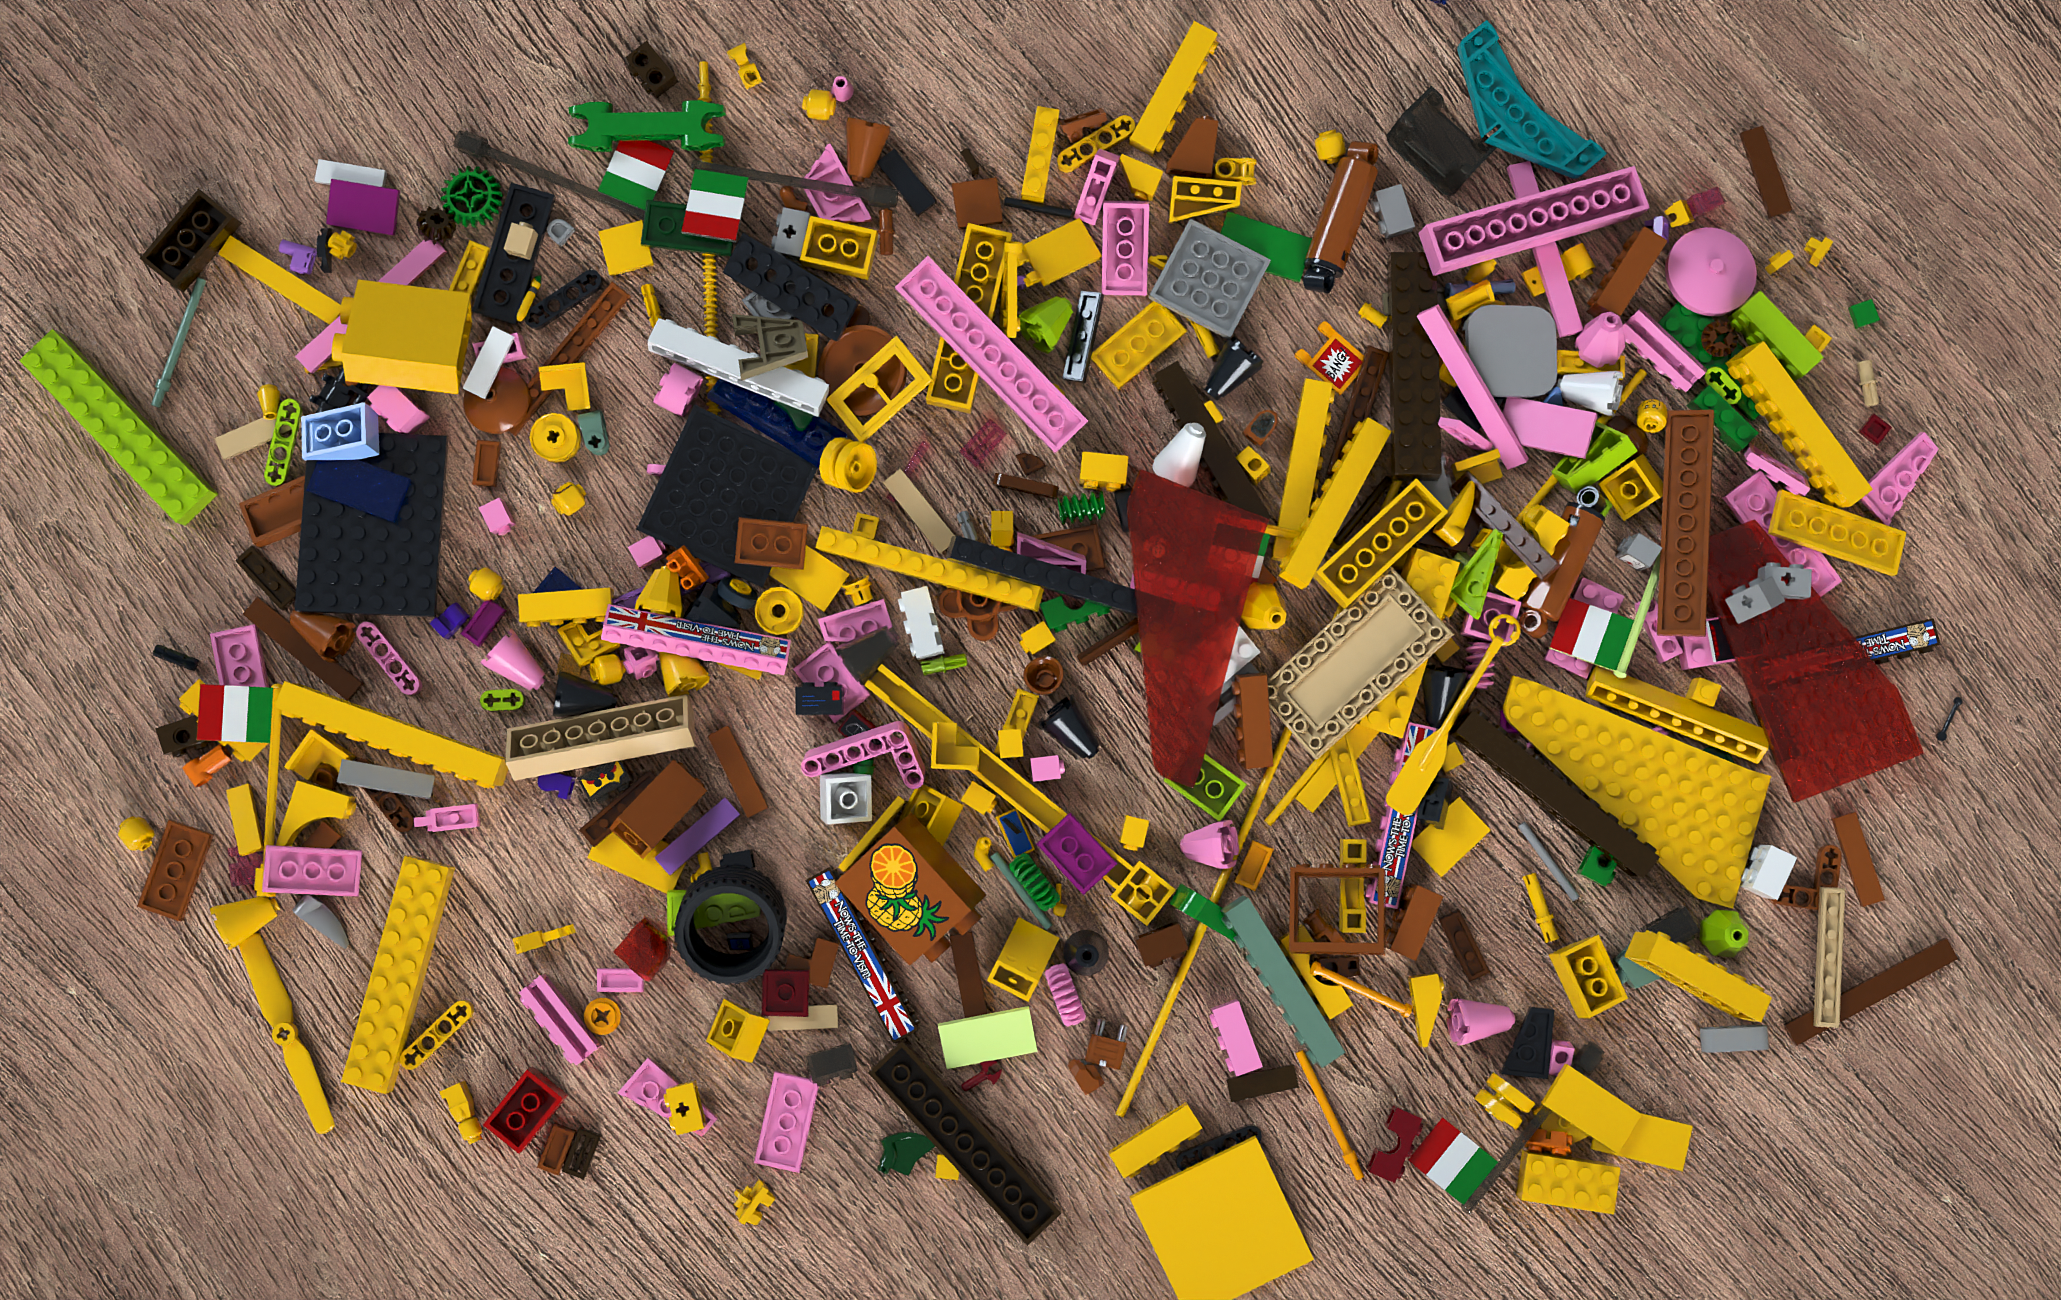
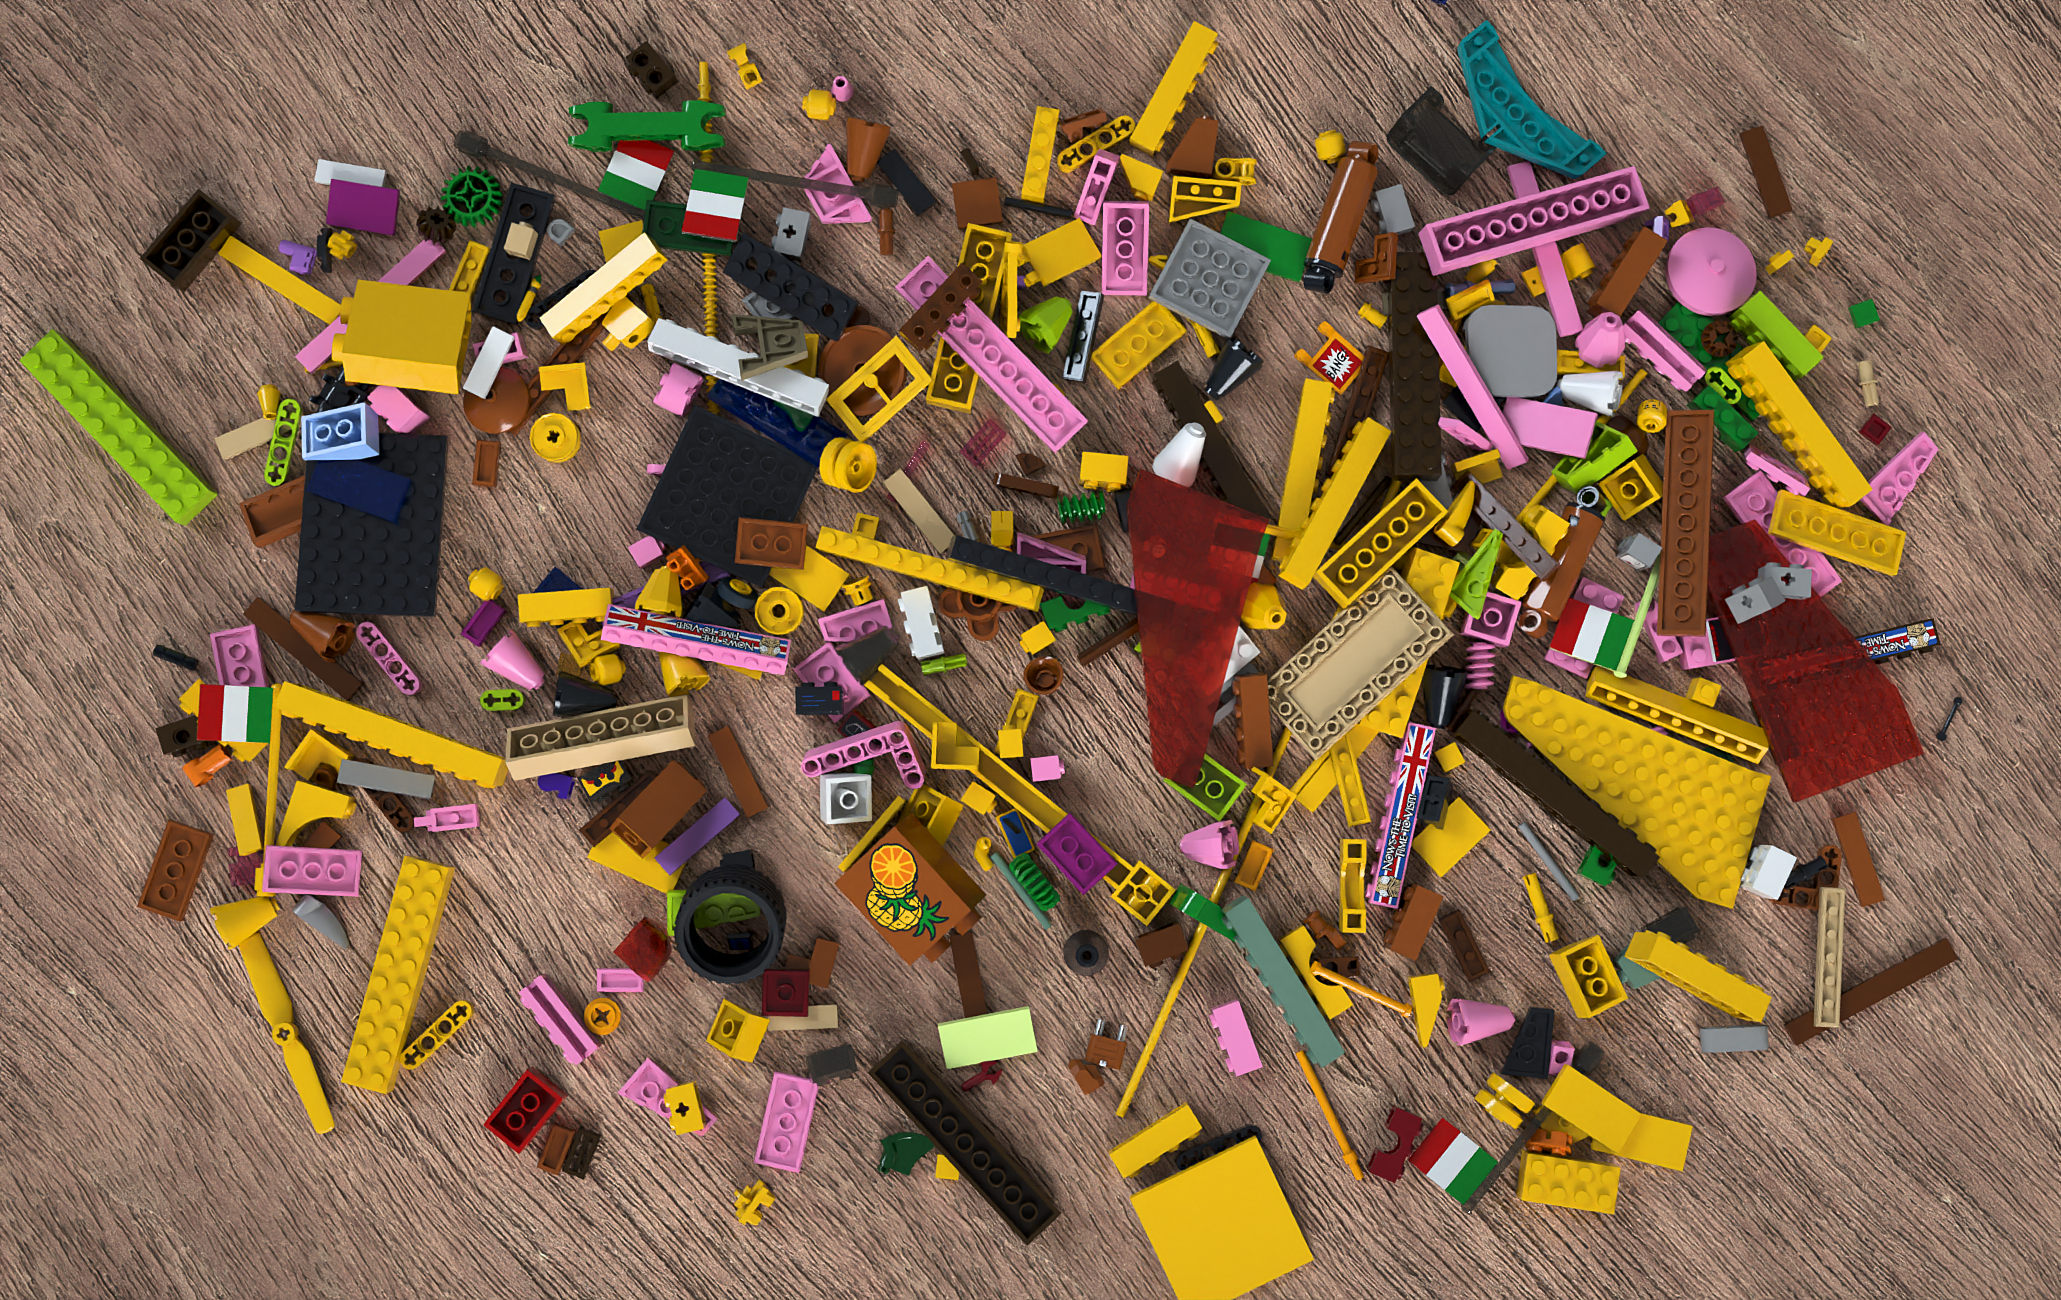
(136, 833): yellow head -> none
(163, 384): sand green bar -> none
(267, 577): dark brown tile -> none
(450, 620): dark purple leg -> none
(462, 1109): yellow piece -> none
(497, 516): bright pink brick -> none
(538, 939): yellow piece -> none
(568, 498): yellow head -> none
(594, 428): sand green piece -> none
(603, 289): none -> brick
(626, 324): none -> yellow torso
(640, 661): bright pink brick -> none
(705, 865): yellow arm -> none
(789, 199): dark orange arm -> none
(839, 248): yellow brick -> none
(863, 956): brick -> none
(941, 308): none -> reddish brown brick
(1023, 959): yellow slope -> none
(1059, 909): yellow hand -> none
(1065, 994): bright pink gear -> none
(1071, 727): black cone -> none
(1133, 832): yellow brick -> none
(1253, 465): yellow leg -> none
(1261, 427): rock -> none
(1262, 1083): dark brown tile -> none
(1276, 799): none -> yellow panel
(1327, 871): dark orange window -> none
(1383, 264): none -> dark orange tile
(1430, 753): yellow piece -> none
(1446, 650): yellow tile -> none
(1724, 933): lime cone -> none
(1805, 871): none -> black pin

